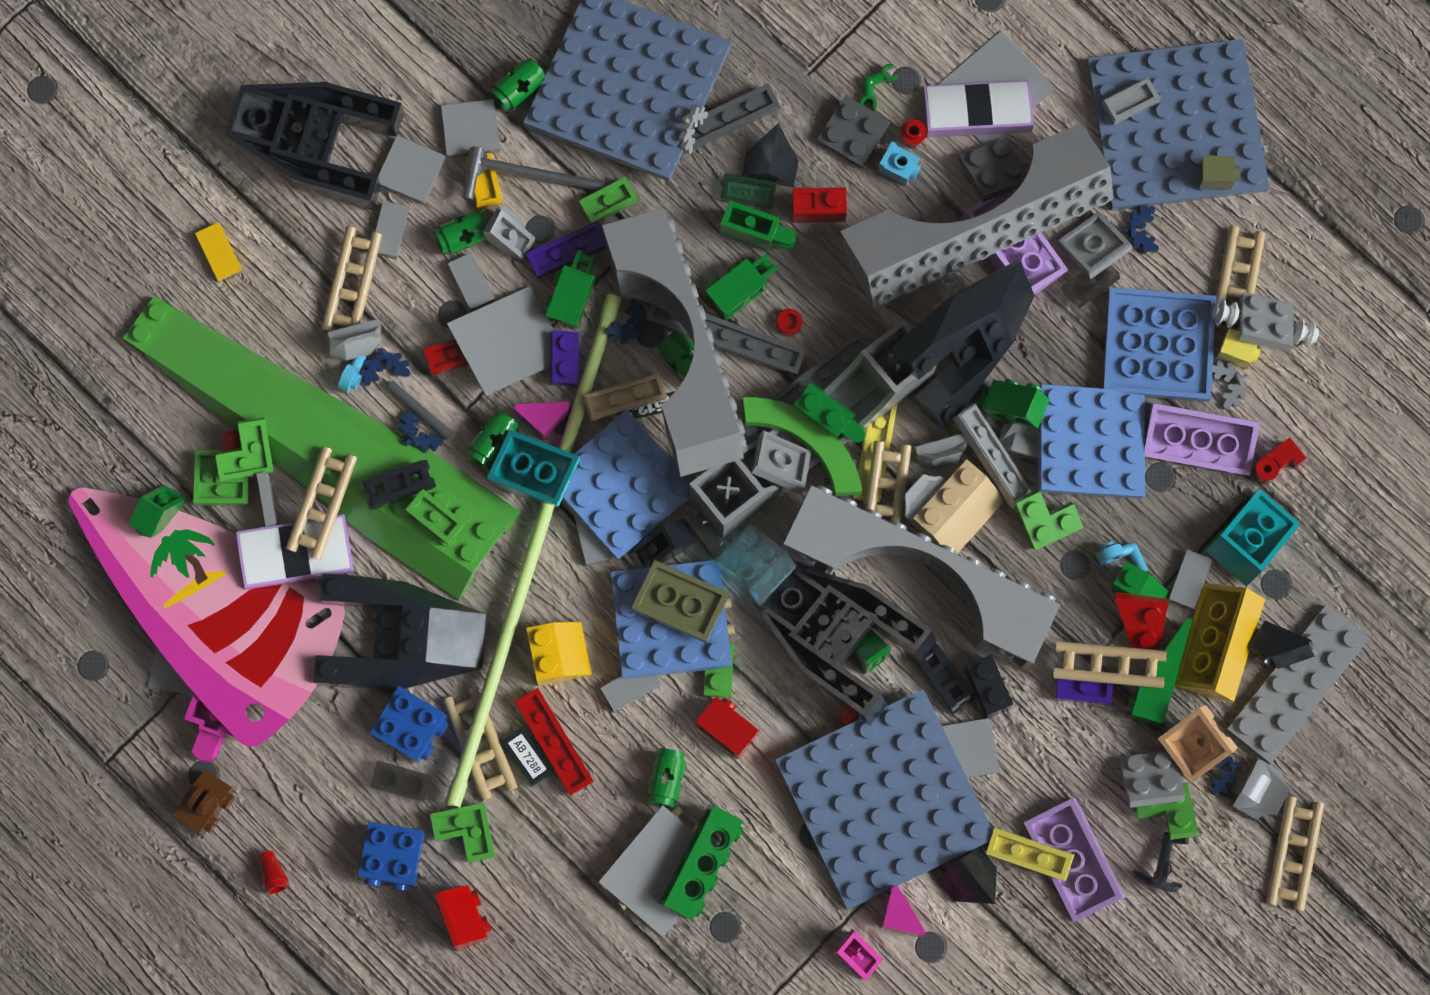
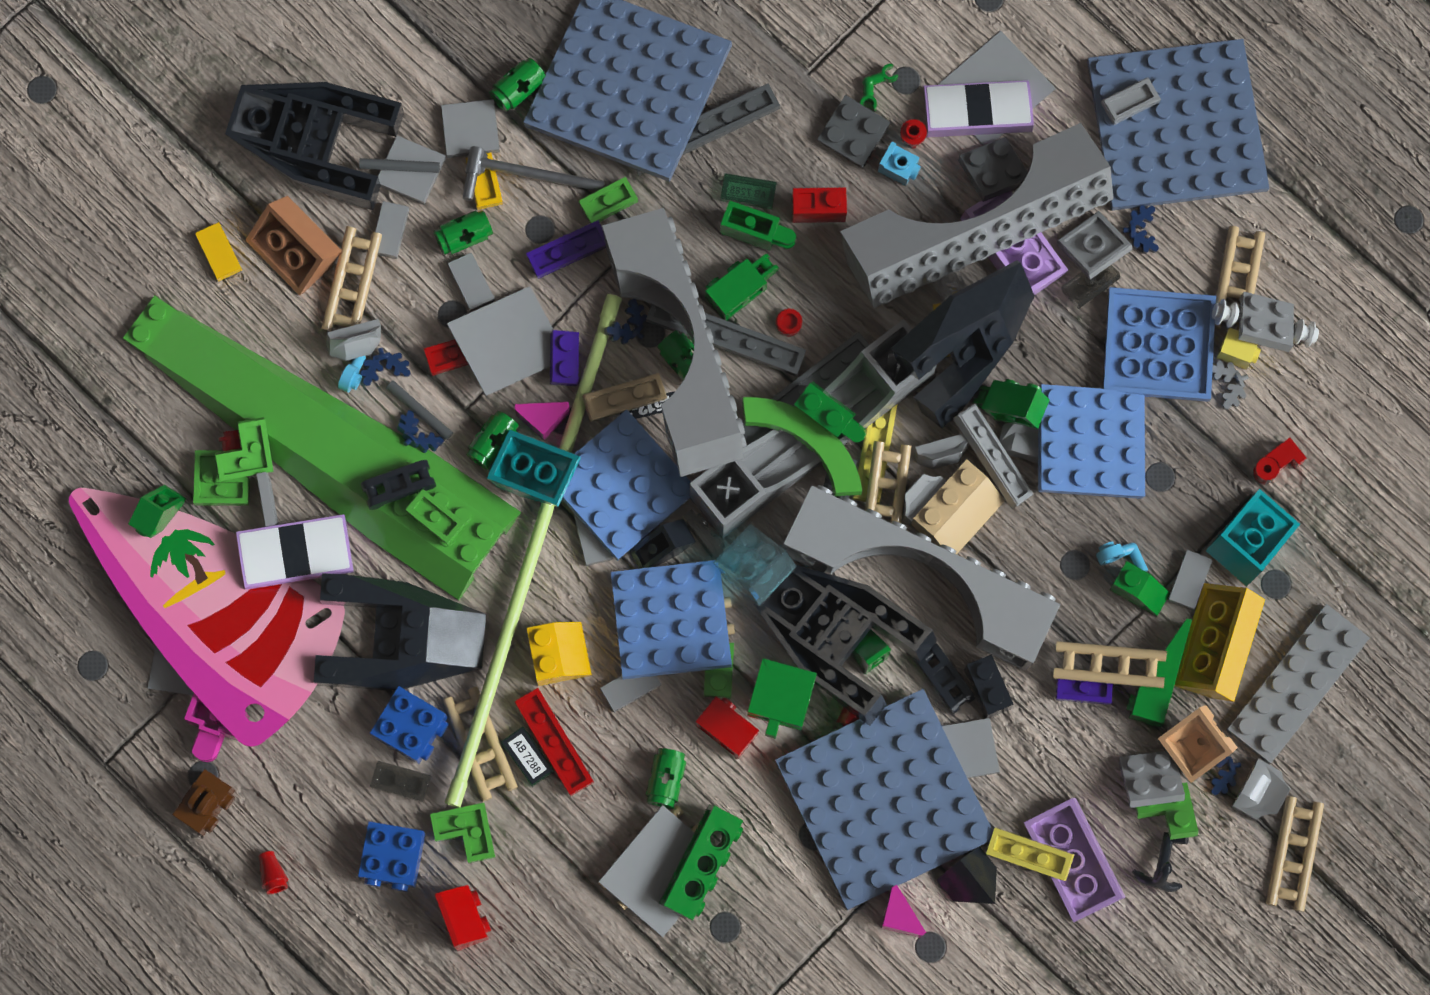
(292, 244): none -> nougat slope
(336, 495): tan bar -> none
(399, 165): none -> dark grey bar
(508, 233): light grey slope -> none
(571, 291): green brick -> none
(680, 601): olive plate -> none
(693, 119): light grey animal -> none
(772, 159): black slope -> none
(781, 462): light grey tile -> none
(781, 696): none -> green hinge
(857, 955): dark pink slope -> none
(1045, 526): bright green plate -> none
(1142, 619): red wing -> none
(1201, 438): lavender slope -> none
(1218, 172): olive brick -> none
(1280, 646): black slope -> none

